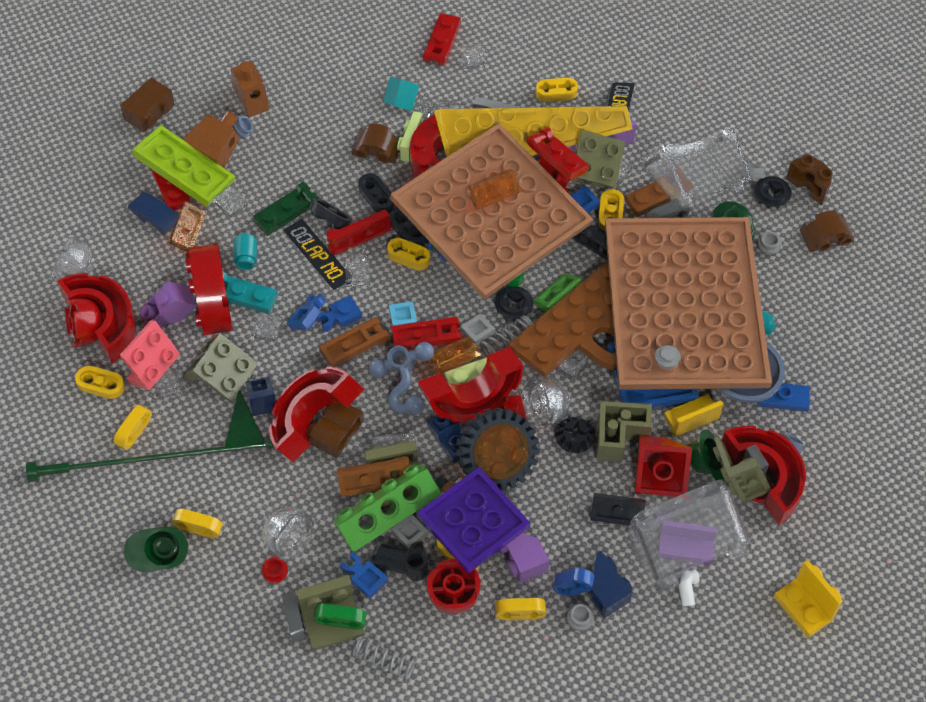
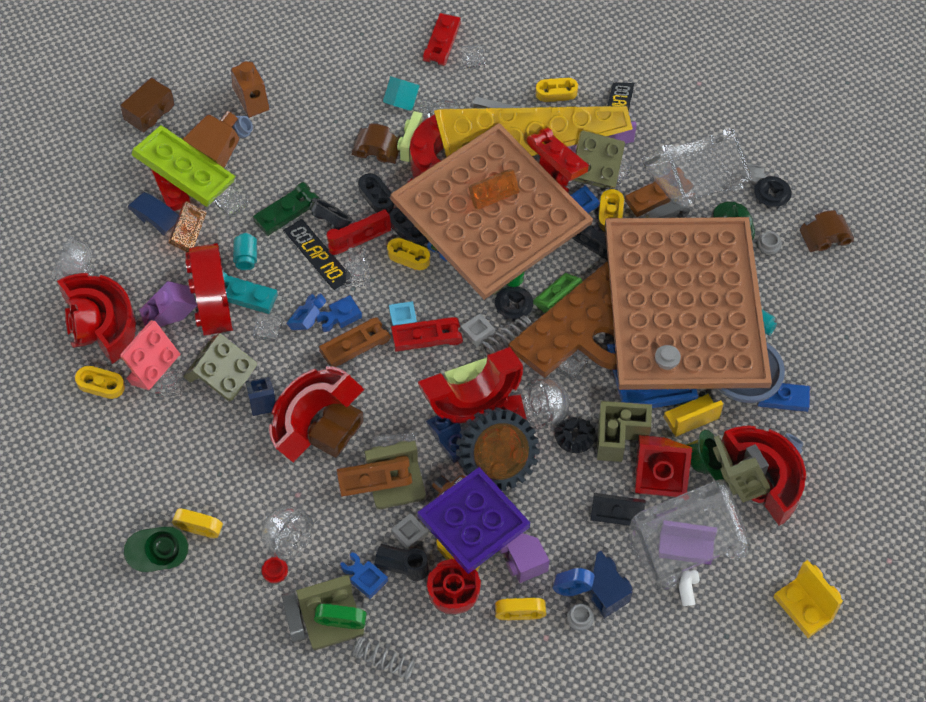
(132, 427): yellow beam -> none
(241, 435): dark green piece -> none
(378, 368): sand blue piece -> none
(401, 507): bright green brick -> none
(453, 355): clear orange plate -> none
(811, 174): reddish brown cylinder -> none

